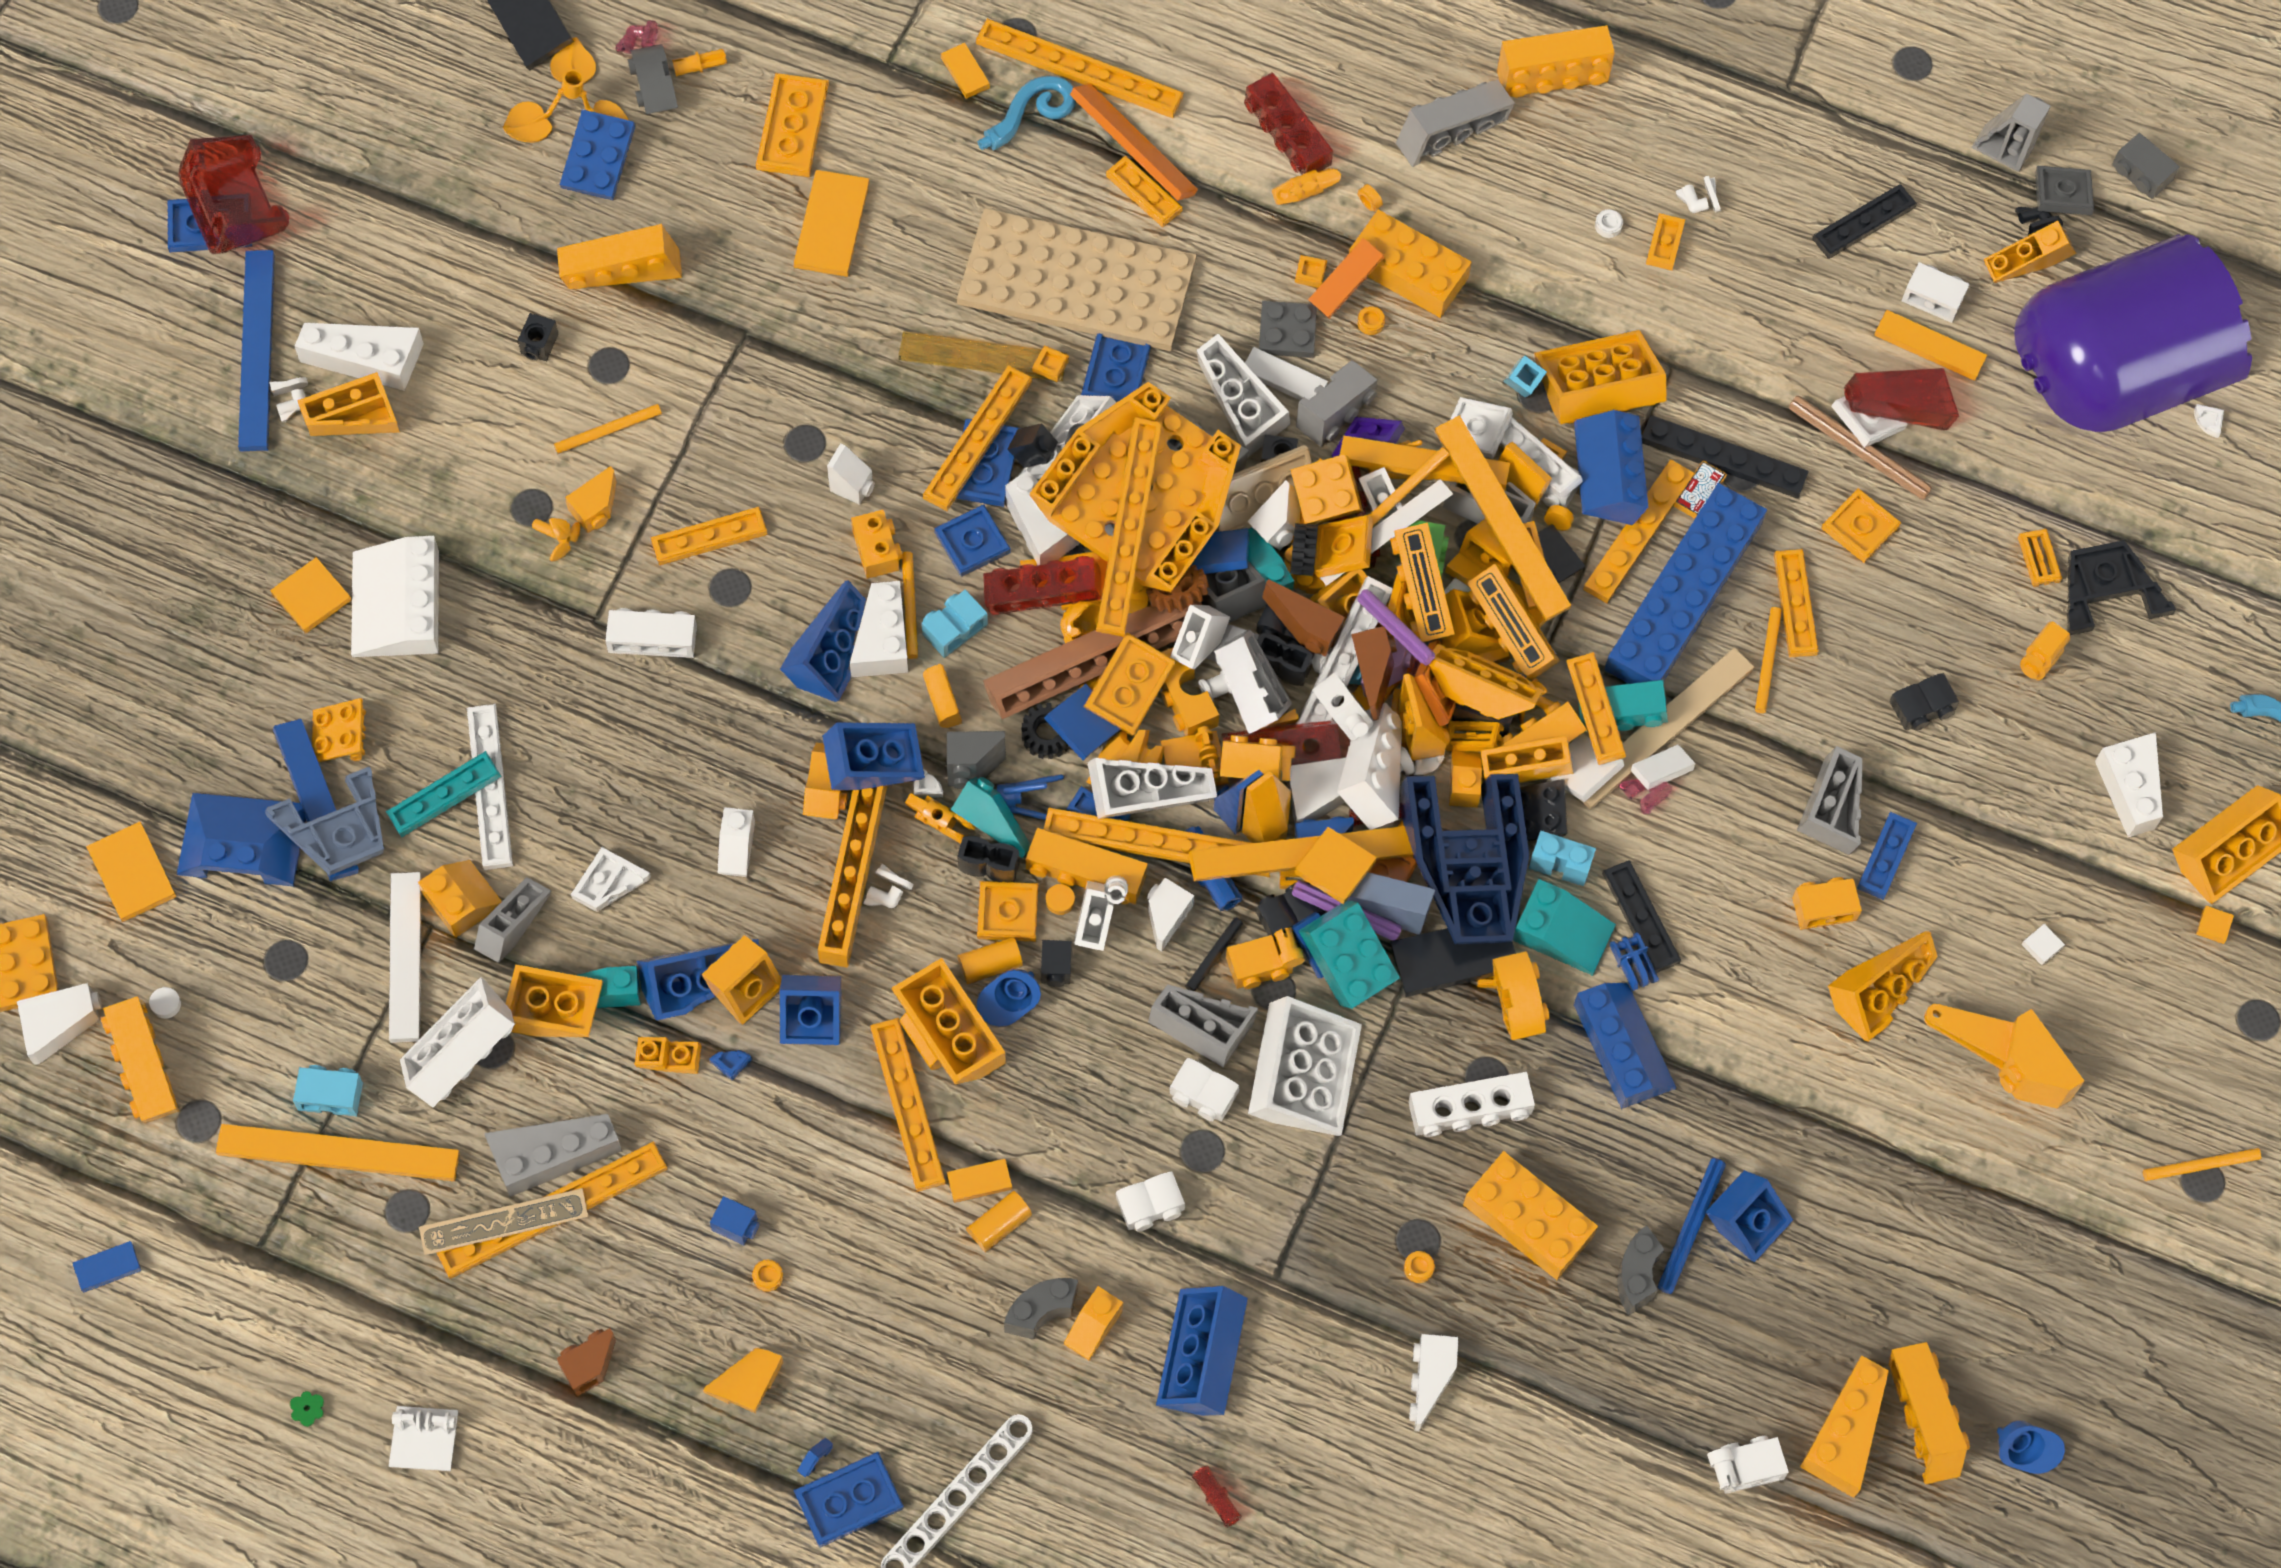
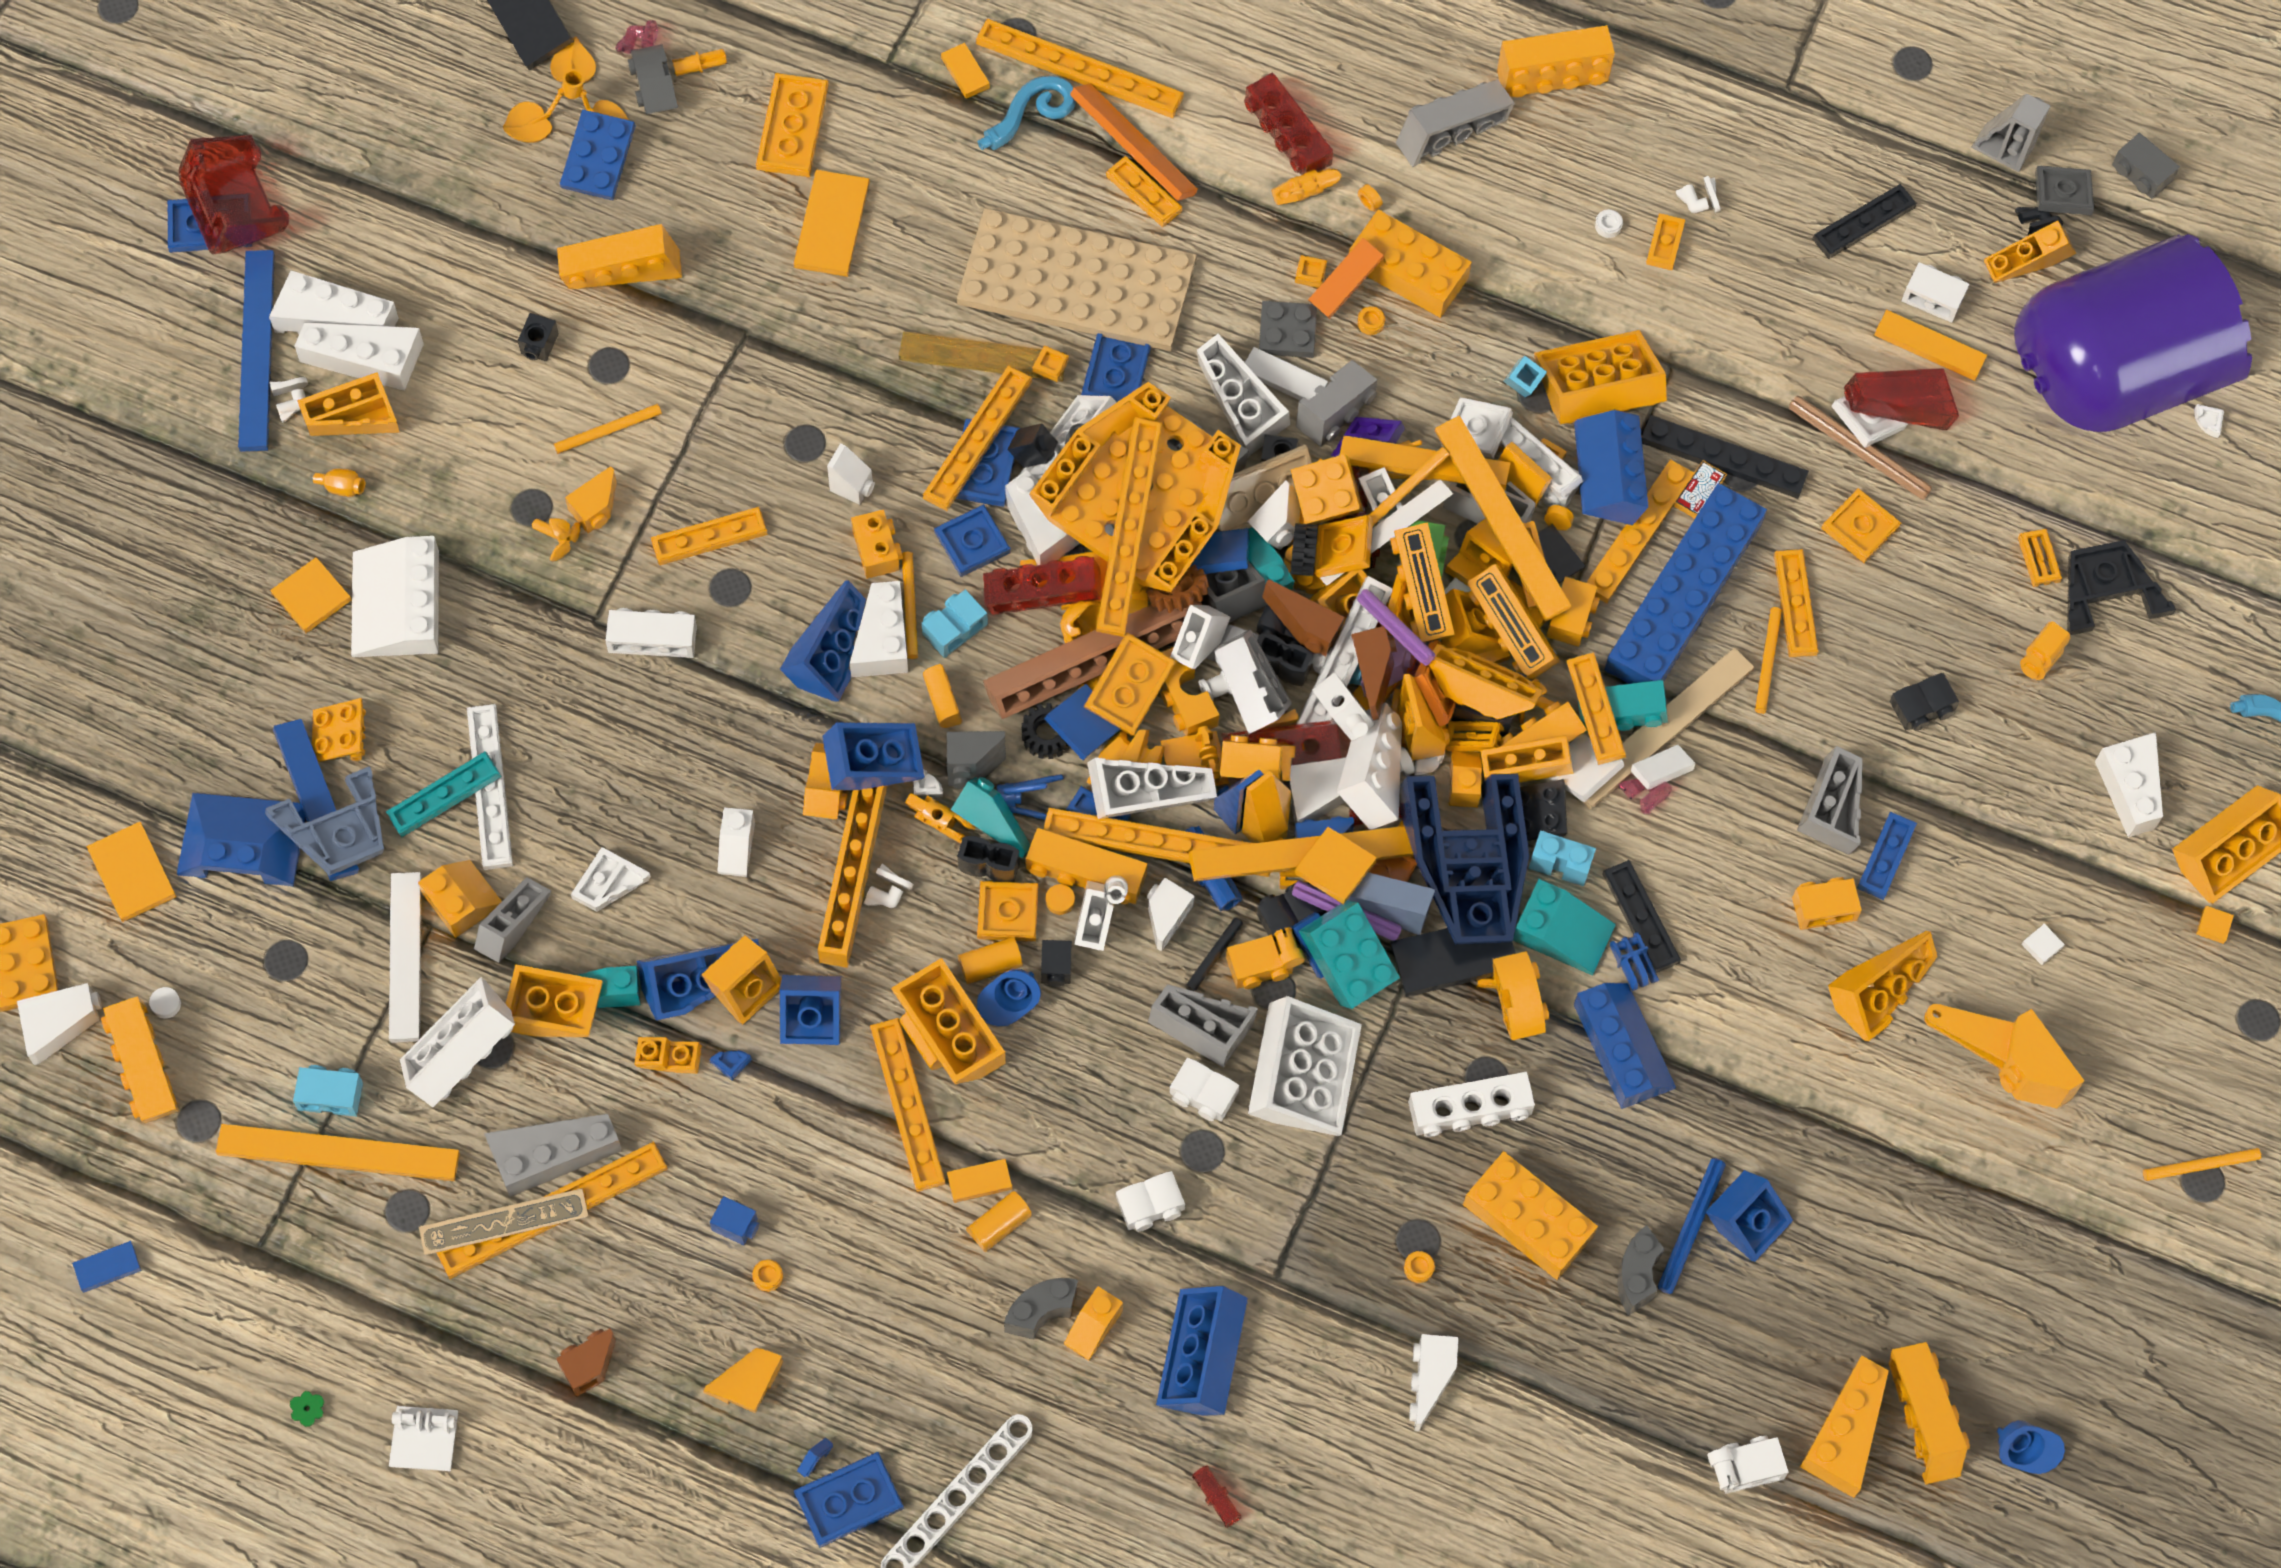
(319, 301): none -> white wedge
(341, 482): none -> light orange plant
(1573, 623): none -> light orange brick

